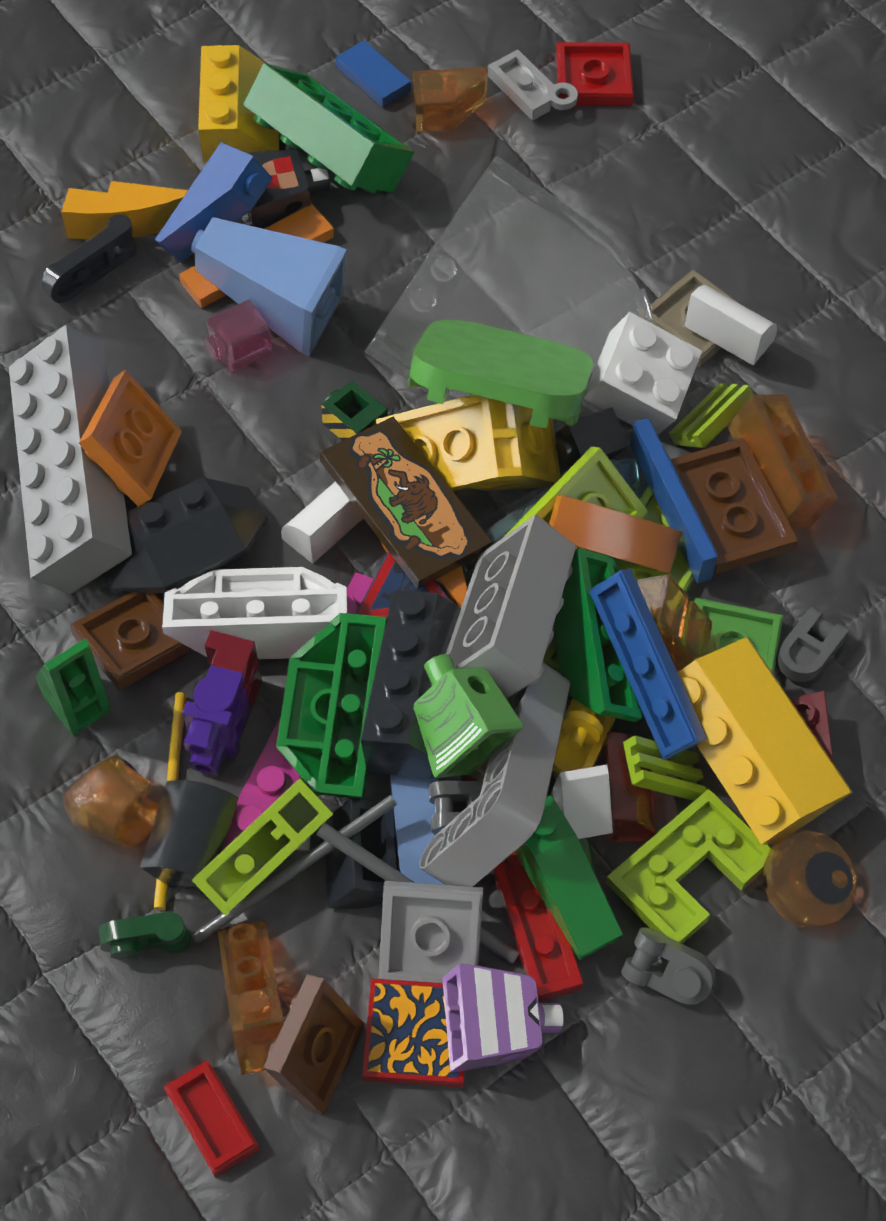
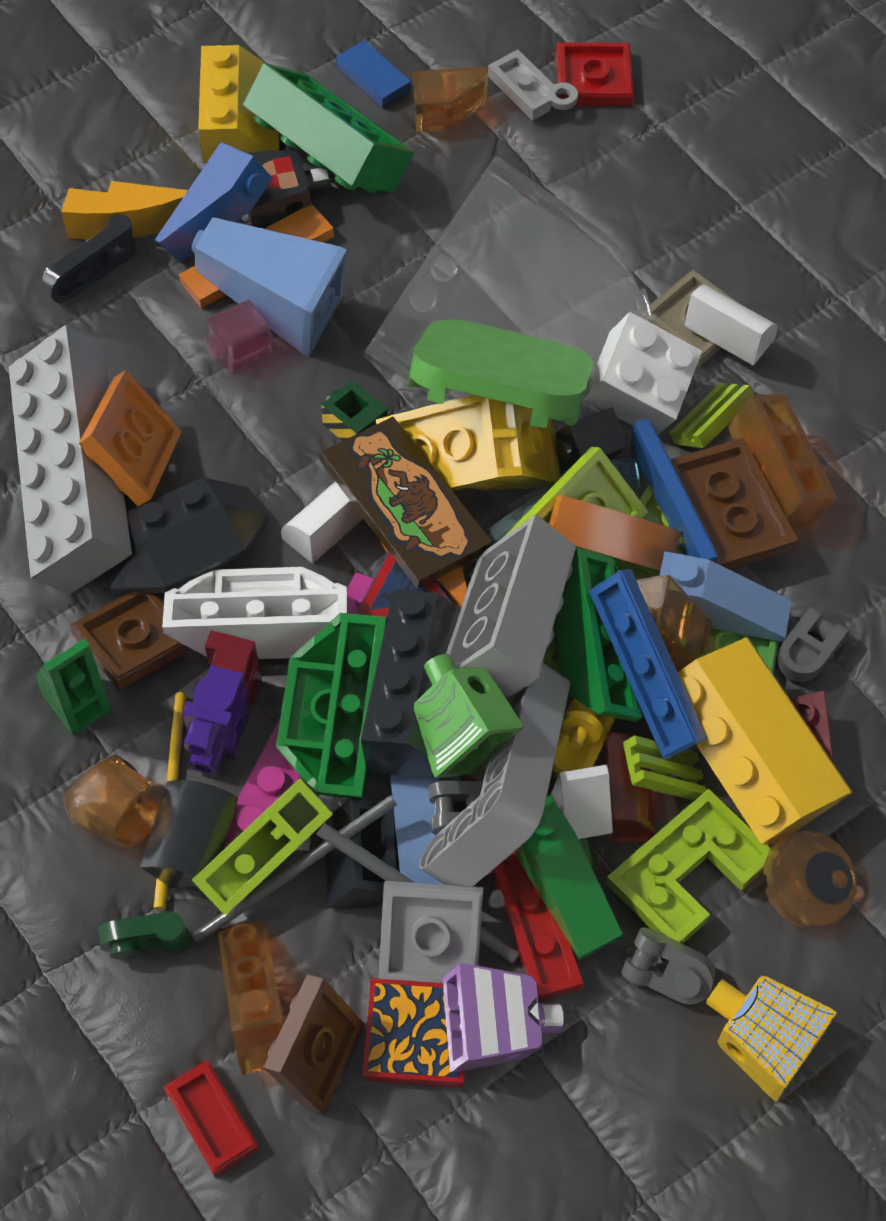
(729, 598): none -> medium blue slope
(769, 1030): none -> yellow torso

